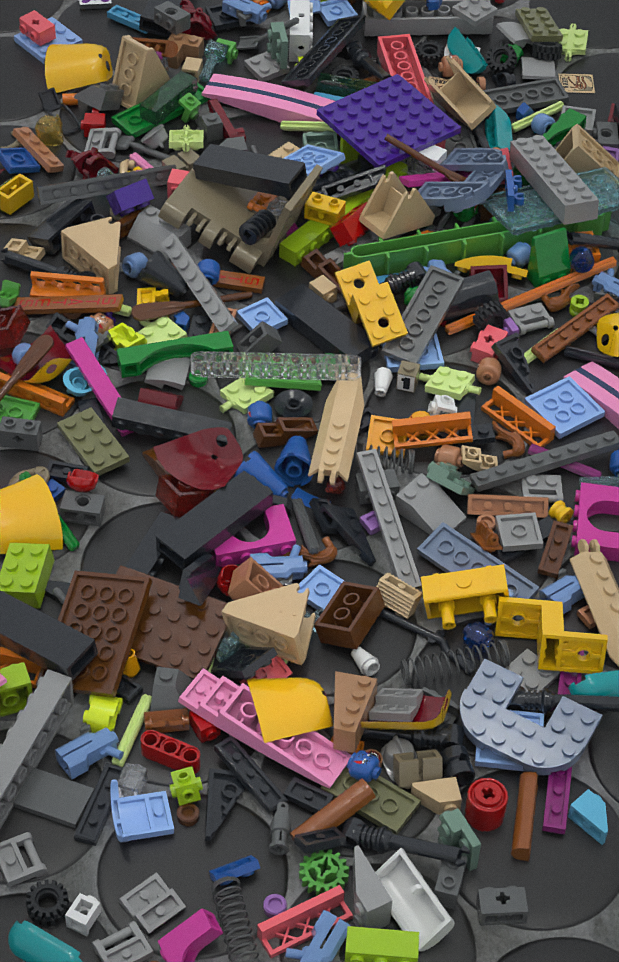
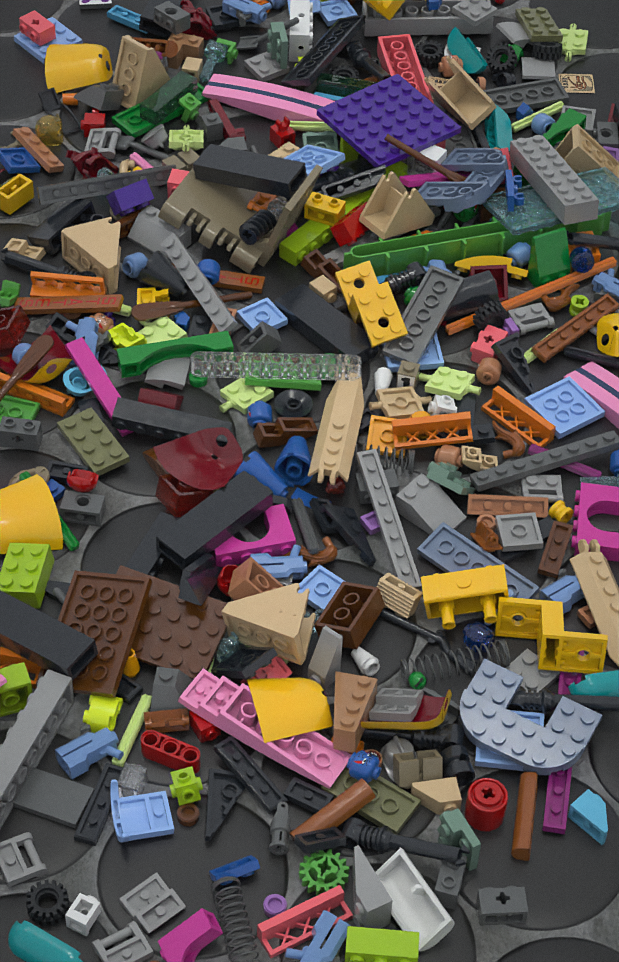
(282, 133): none -> red brick
(326, 658): none -> light grey slope
(399, 402): none -> tan plate
(414, 678): none -> green hinge

